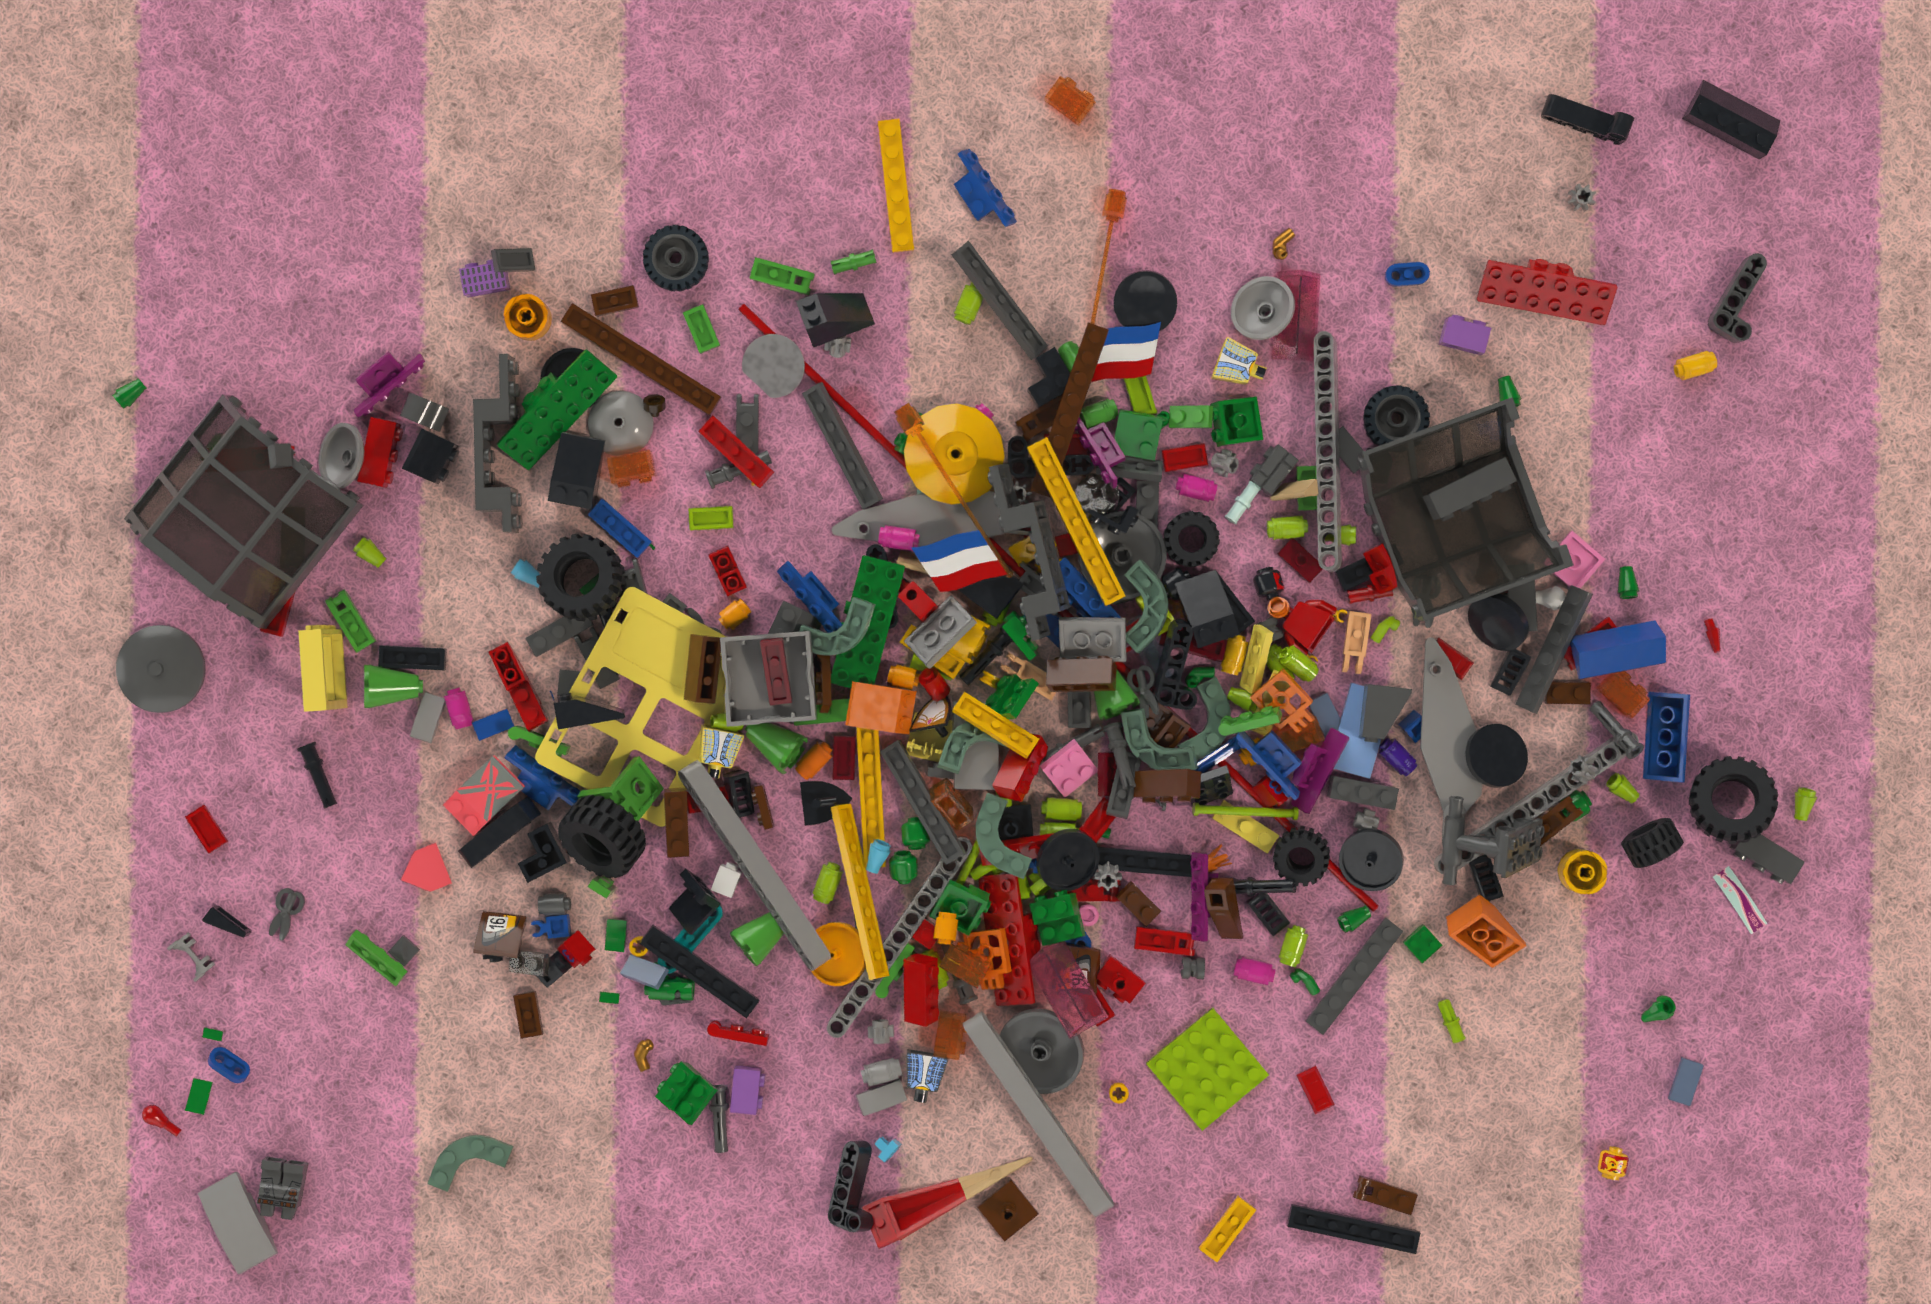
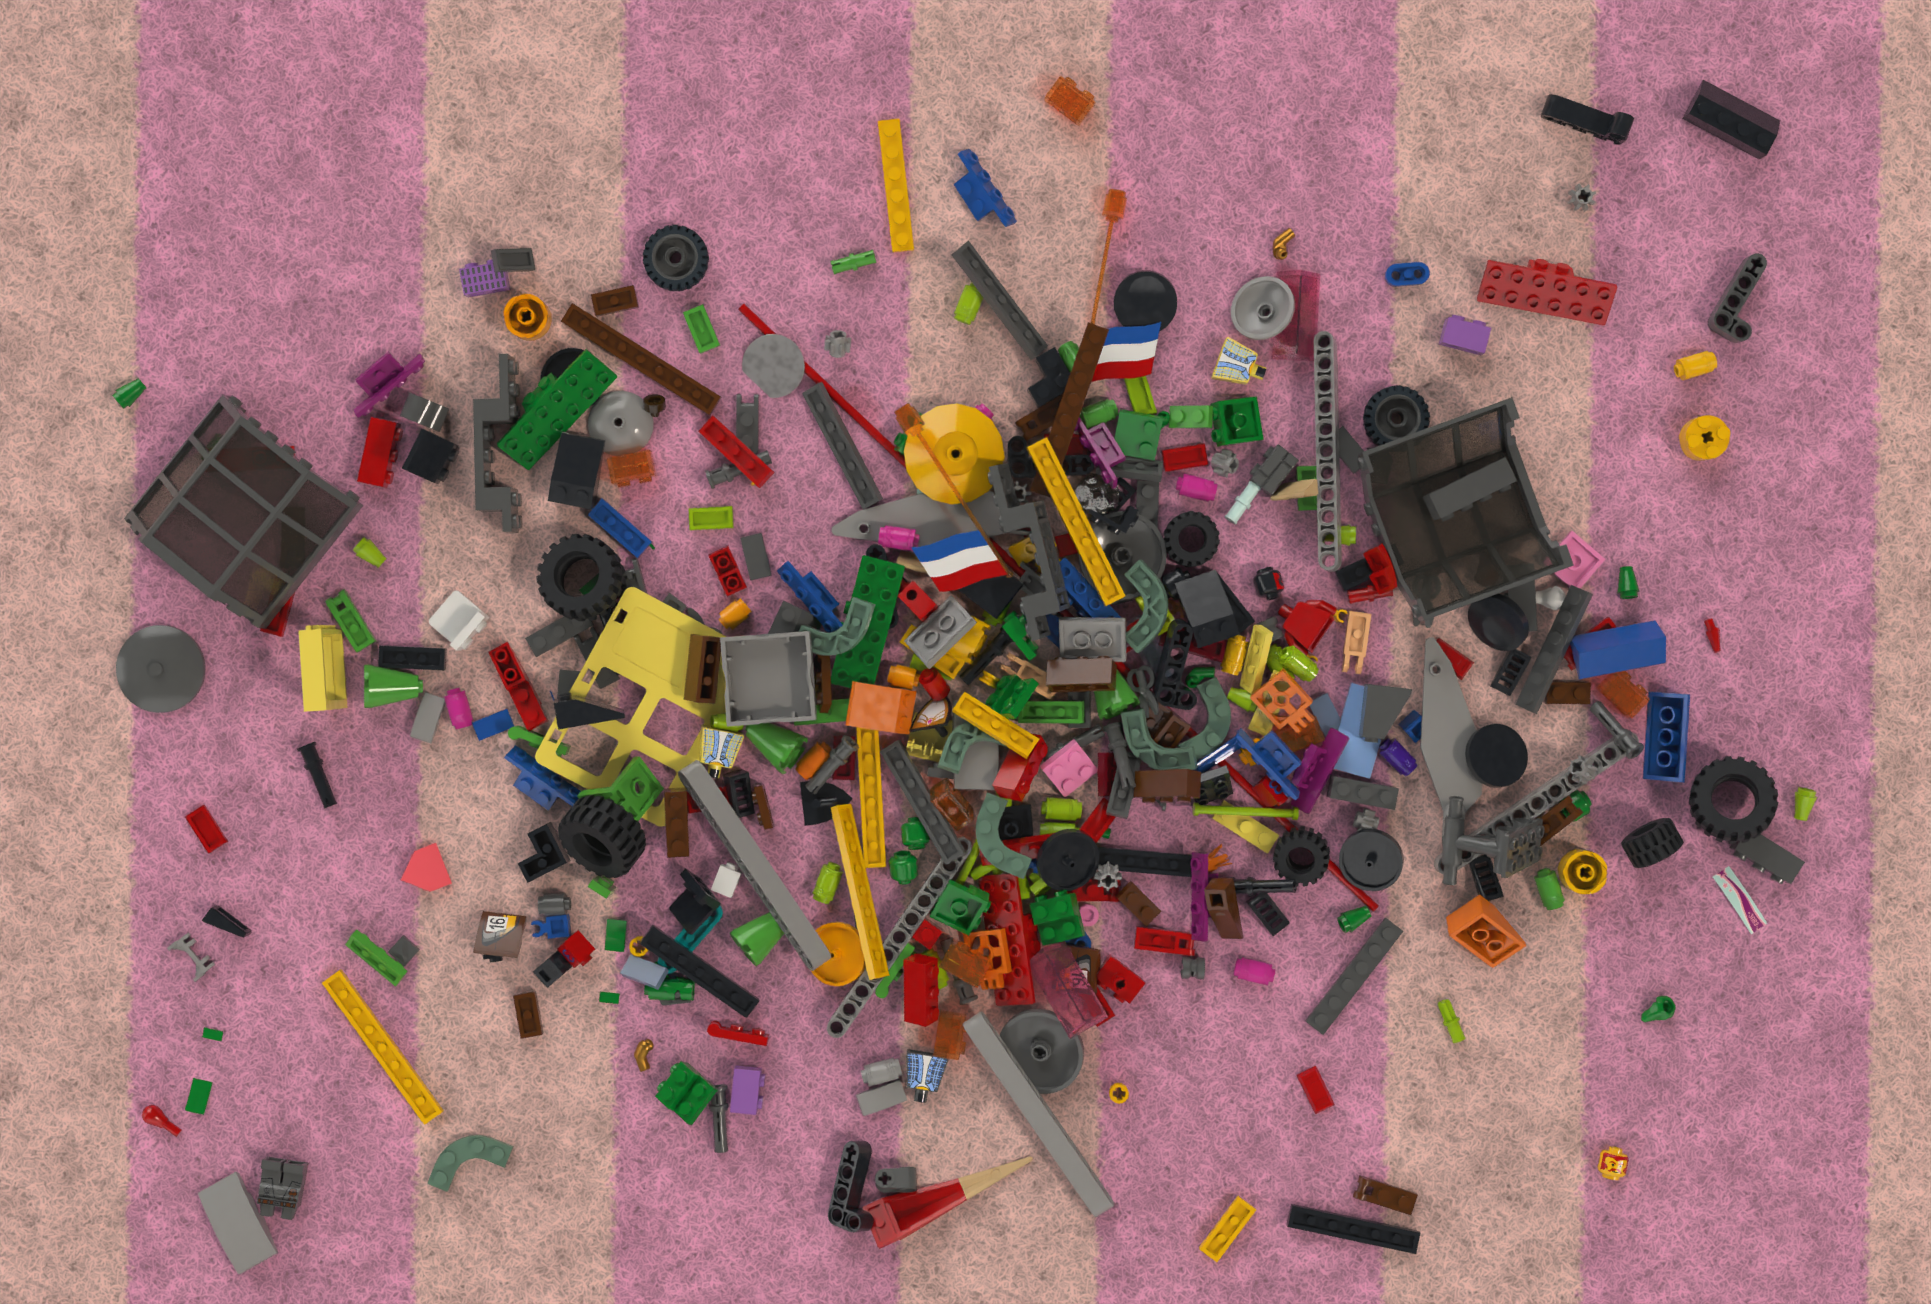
(229, 1065): blue plate -> none
(280, 455): dark grey slope -> none
(283, 918): dark grey piece -> none
(341, 455): light grey dish -> none
(382, 1046): none -> yellow plate
(459, 620): none -> white bracket
(484, 795): coral slope -> none
(499, 831): black beam -> none
(525, 572): medium azure cone -> none
(530, 963): clear smoke plate -> none
(756, 556): none -> dark grey tile
(776, 671): dark red plate -> none
(781, 276): bright green plate -> none
(834, 315): black slope -> none
(837, 757): none -> dark grey pin
(878, 853): medium azure cone -> none
(880, 1031): light grey gear -> none
(887, 1148): medium azure tile -> none
(900, 1180): none -> dark grey piece
(946, 928): light orange brick -> none
(1008, 1210): reddish brown tile -> none
(1052, 712): none -> bright green plate
(1207, 1069): lime plate -> none
(1250, 720): bright green plate -> none
(1278, 607): orange plate -> none
(1287, 527): lime head -> none
(1293, 946): lime head -> none
(1300, 560): dark red plate -> none
(1307, 979): green arm -> none
(1382, 628): lime arm -> none
(1422, 943): green piece -> none
(1507, 390): green cone -> none
(1549, 889): none -> bright green head
(1621, 787): lime cone -> none
(1685, 1081): sand blue tile -> none
(1716, 434): none -> yellow brick

